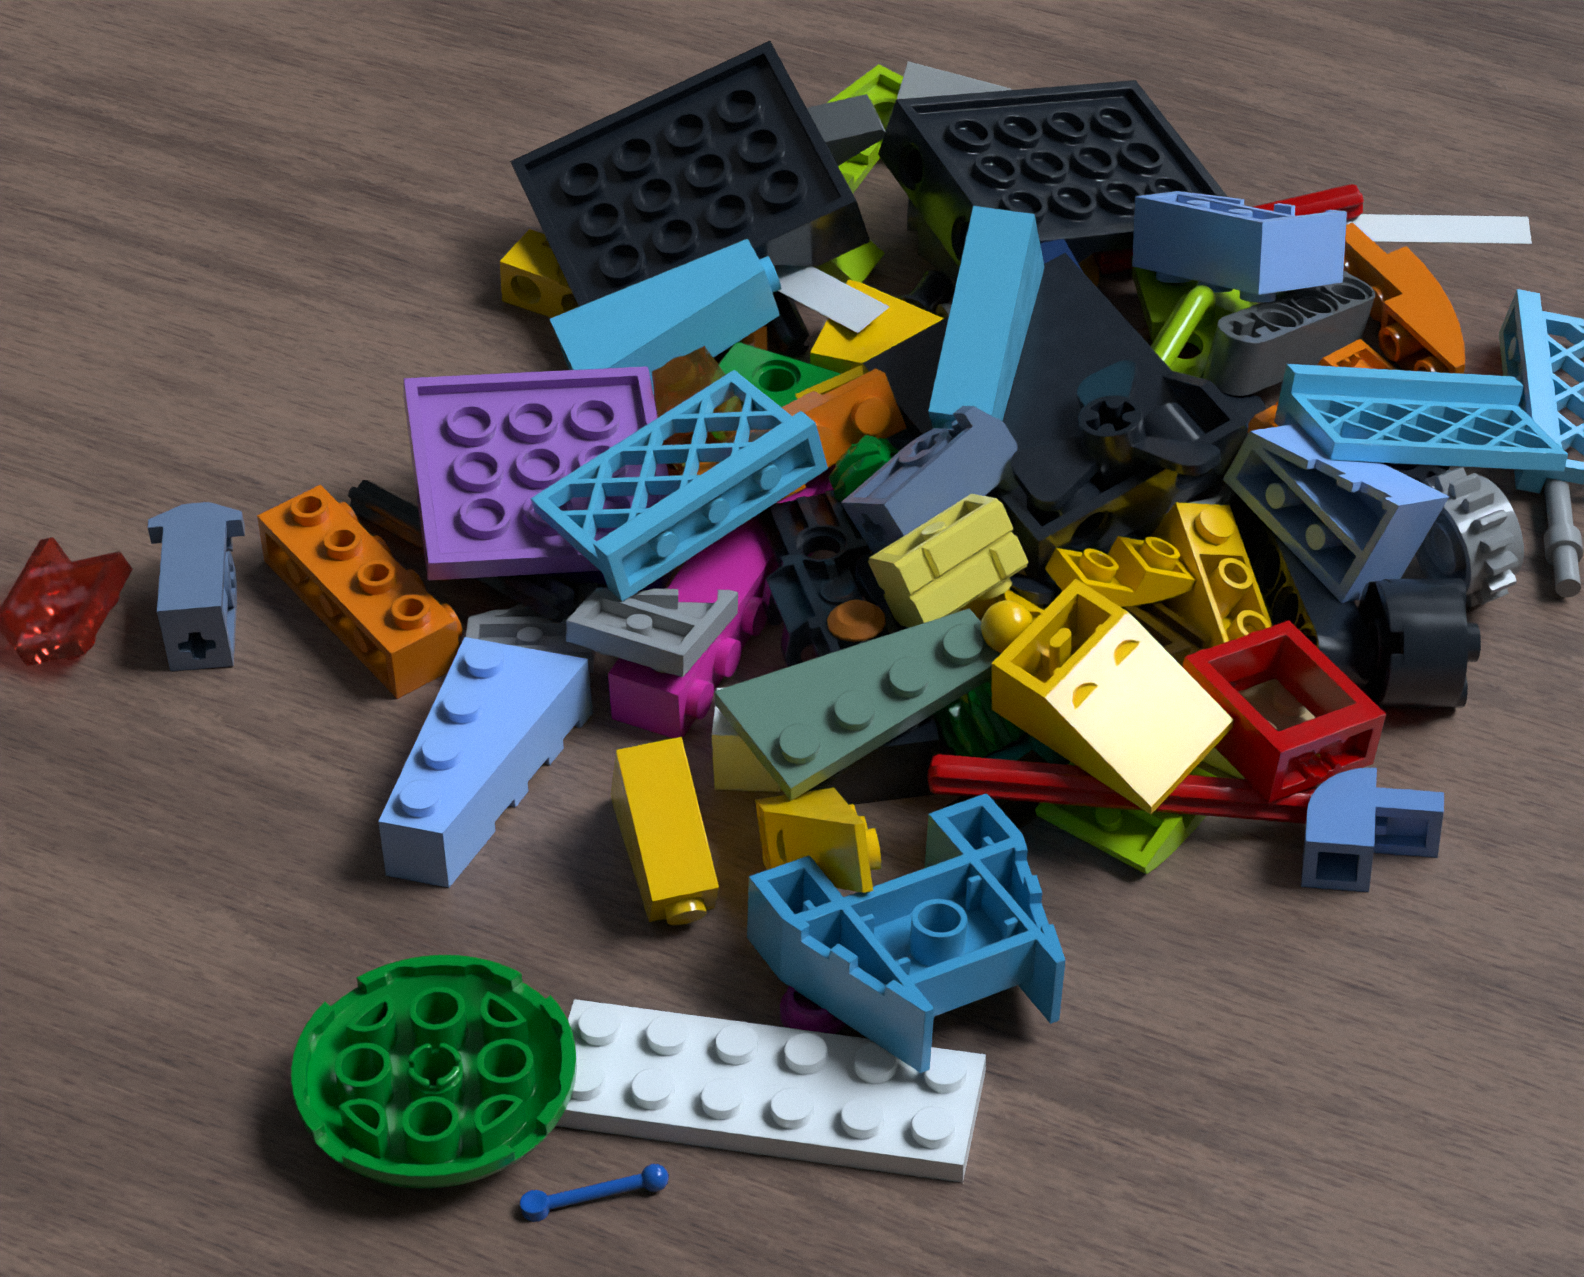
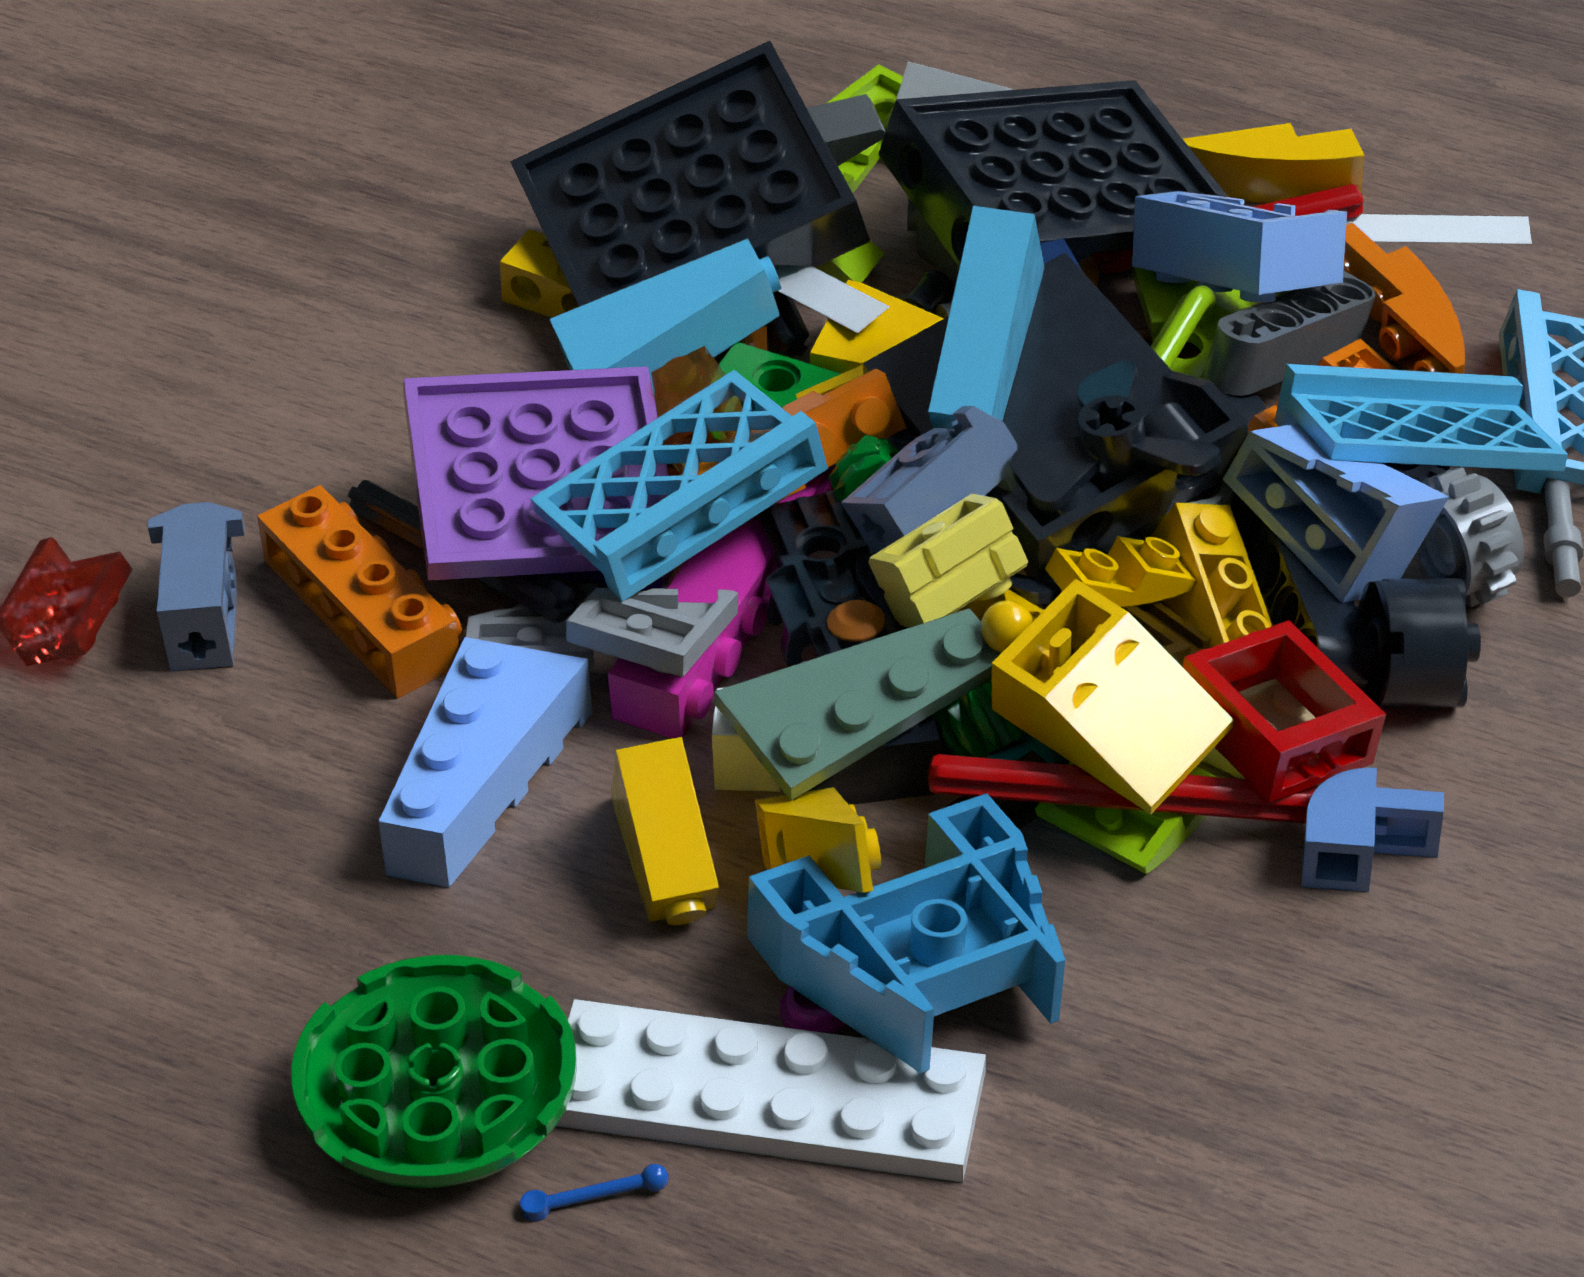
(1278, 164): none -> yellow slope

